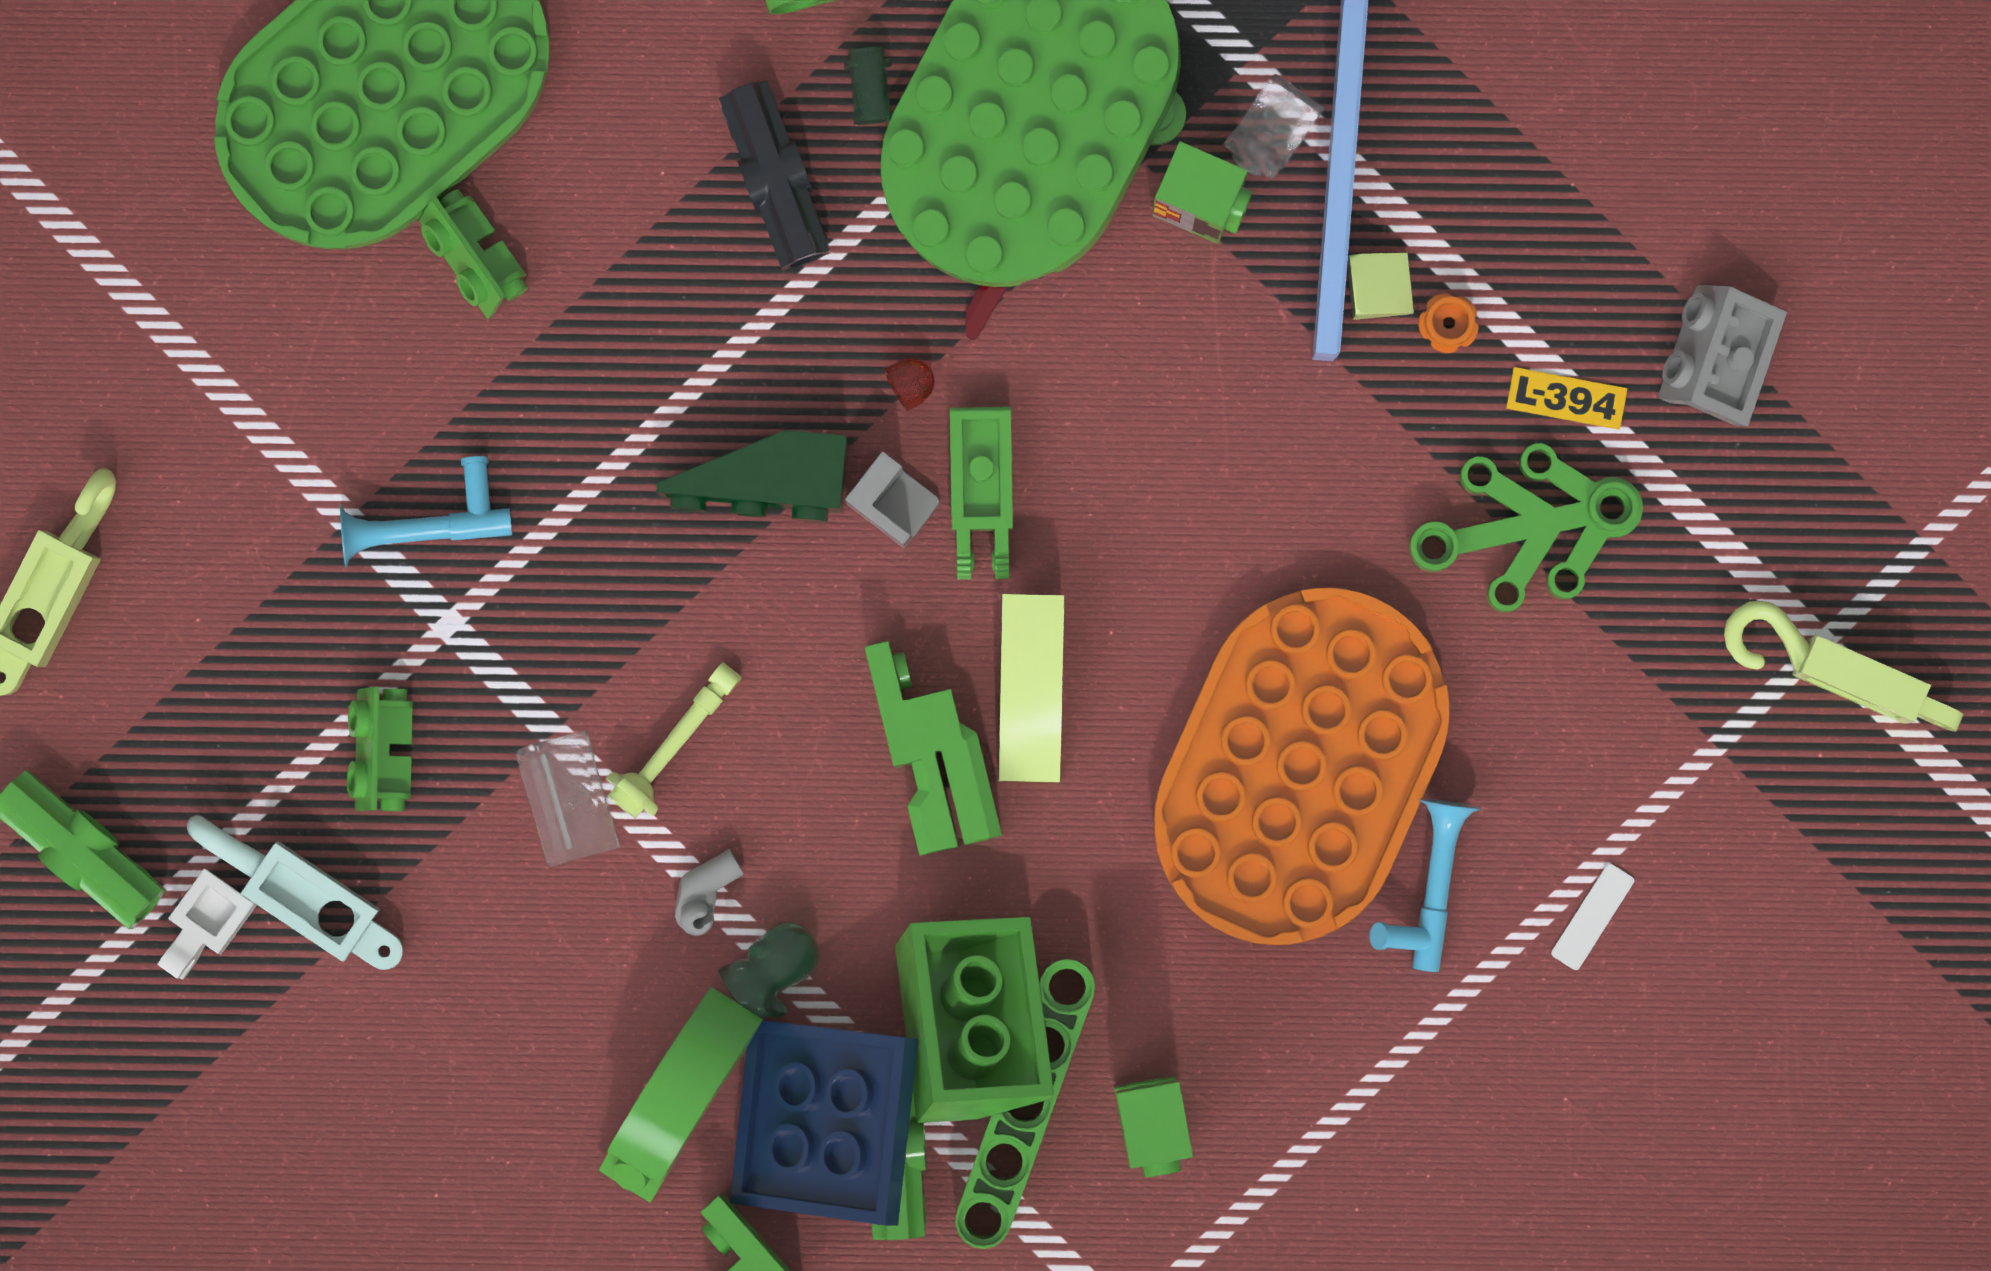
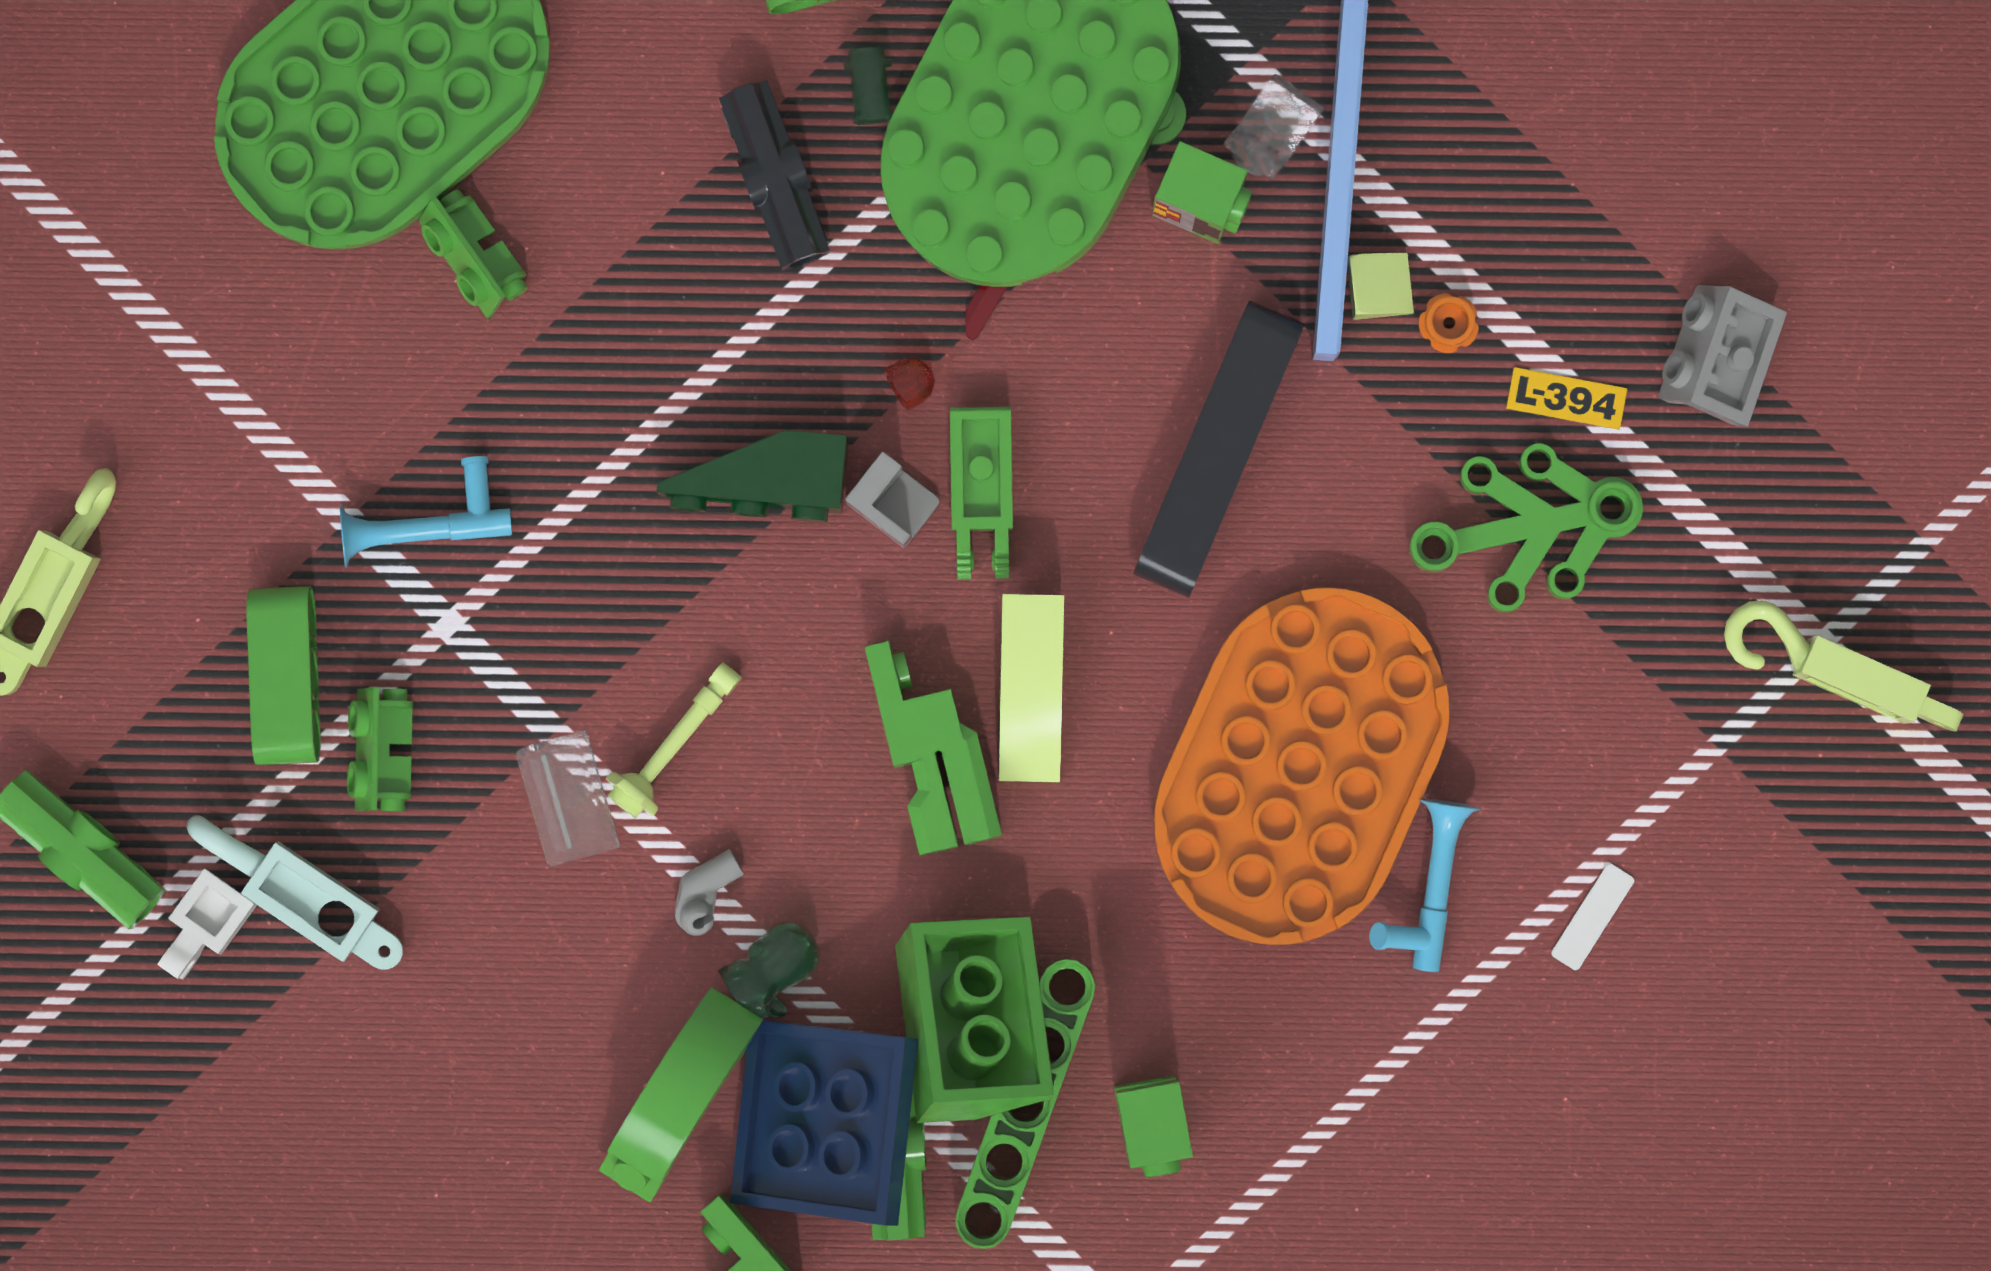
(283, 675): none -> bright green beam
(1218, 448): none -> black beam

